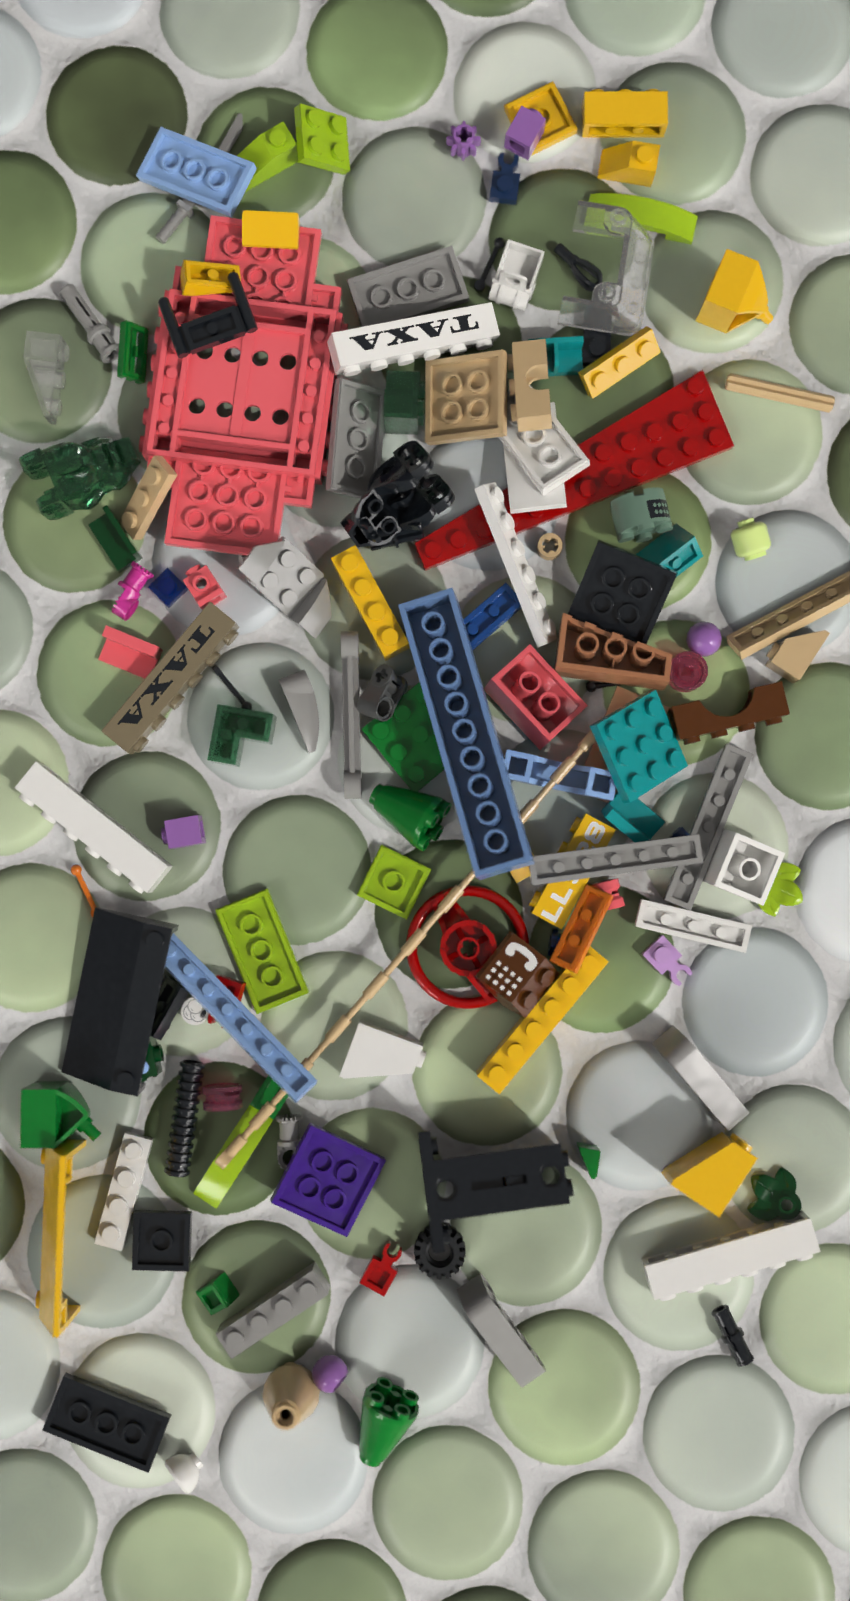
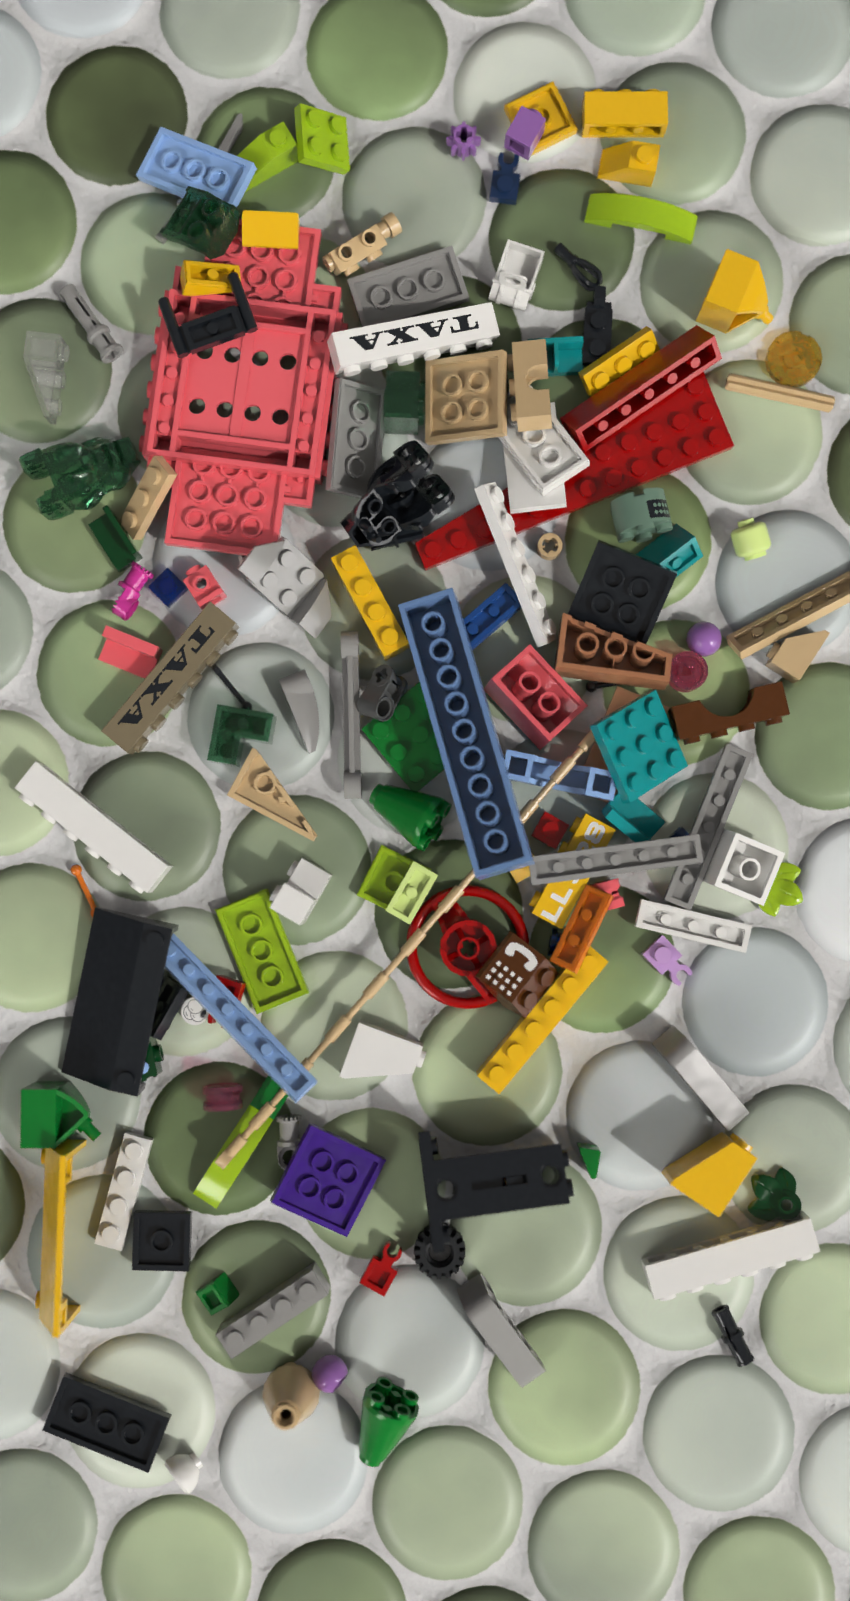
(129, 350): green tile -> none
(183, 832): medium lavender brick -> none
(184, 1118): black piece -> none
(203, 223): none -> clear green slope
(261, 790): none -> tan wing
(301, 892): none -> white brick
(358, 249): none -> tan brick
(411, 892): none -> yellowish green plate
(480, 284): black hinge -> none
(550, 830): none -> red plate
(619, 305): clear windscreen -> none
(641, 387): none -> red brick
(793, 359): none -> clear yellow tile

